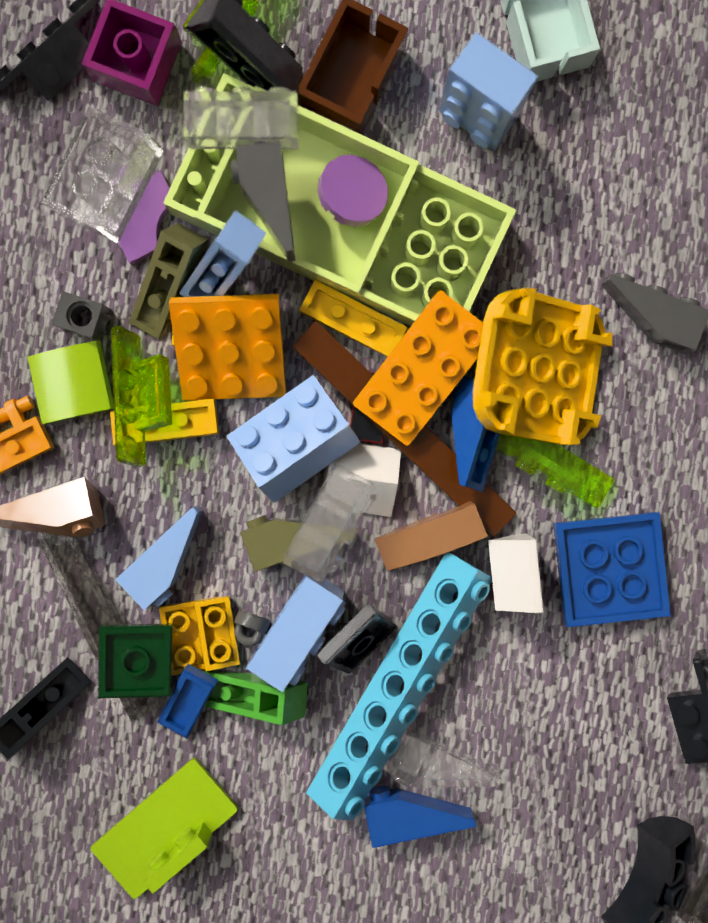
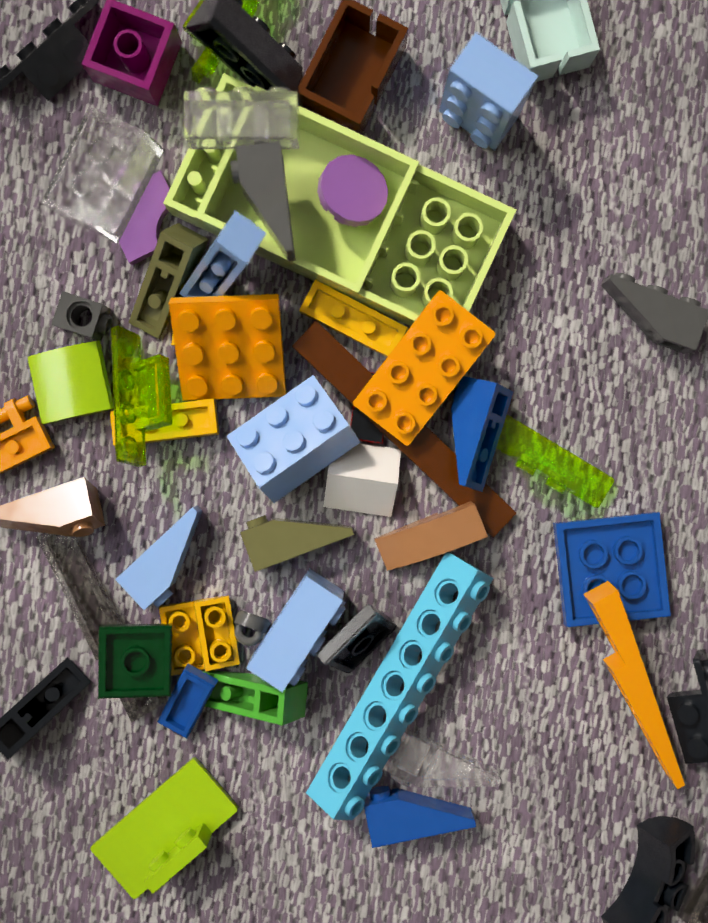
(329, 523): clear brick -> none
(515, 574): white slope -> none
(539, 367): yellow tile -> none
(630, 675): none -> light orange slope

